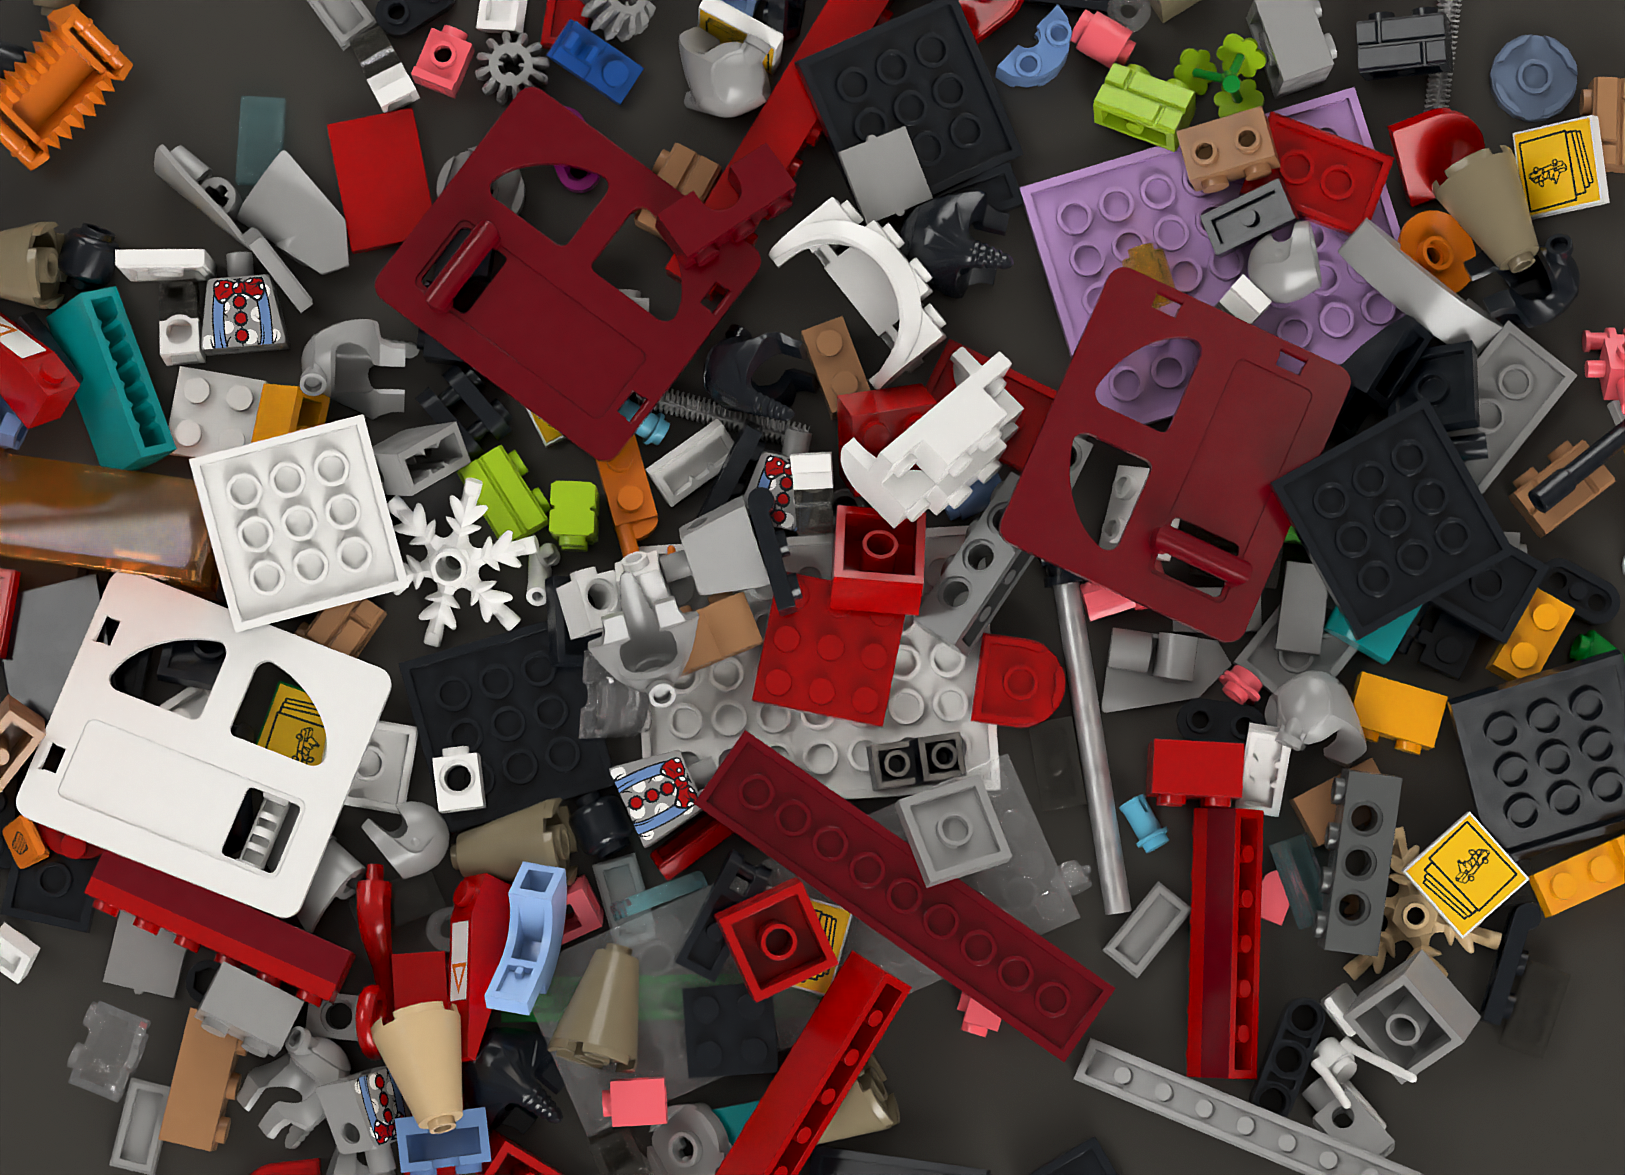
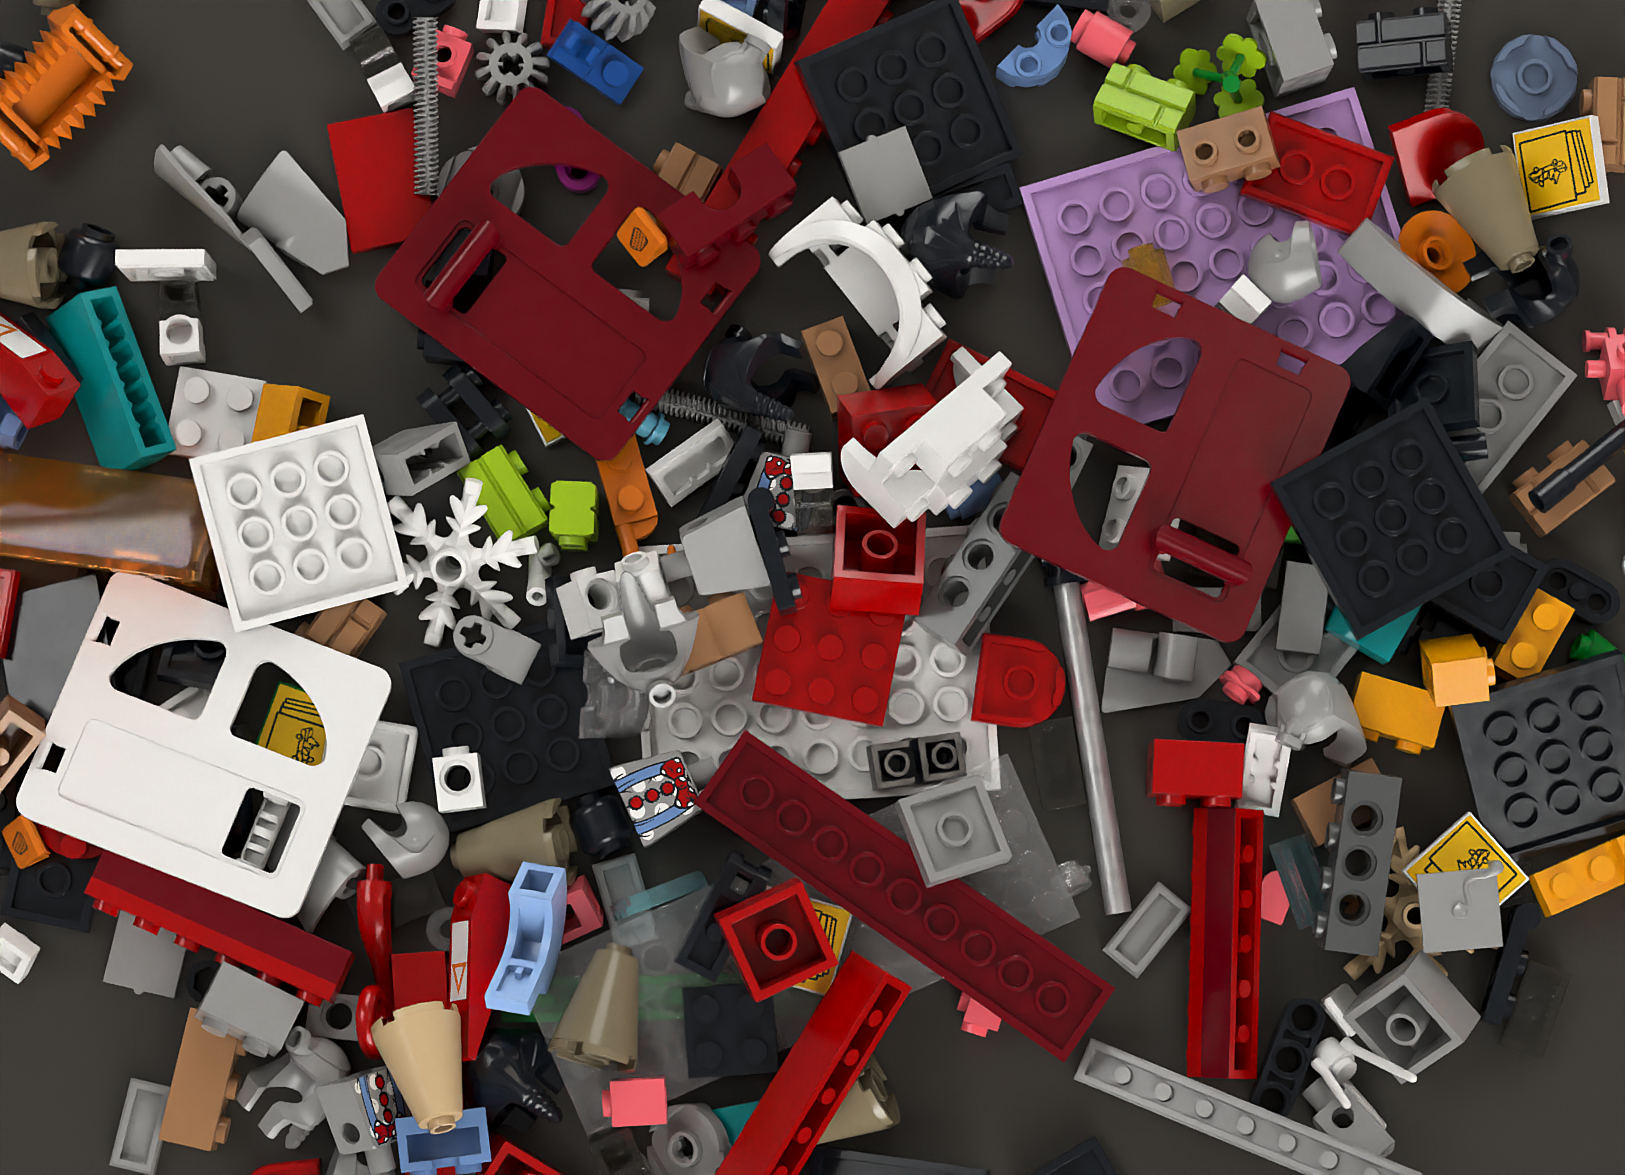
(110, 1052): clear cylinder -> none
(242, 311): torso -> none
(259, 136): clear light blue tile -> none
(339, 363): light grey piece -> none
(426, 105): none -> light grey axle
(503, 650): none -> light grey piece
(642, 237): none -> orange slope
(689, 845): red tile -> none
(1144, 823): medium azure pin -> none
(1249, 217): plate -> none
(1456, 670): none -> light orange brick
(1460, 909): none -> light grey hat

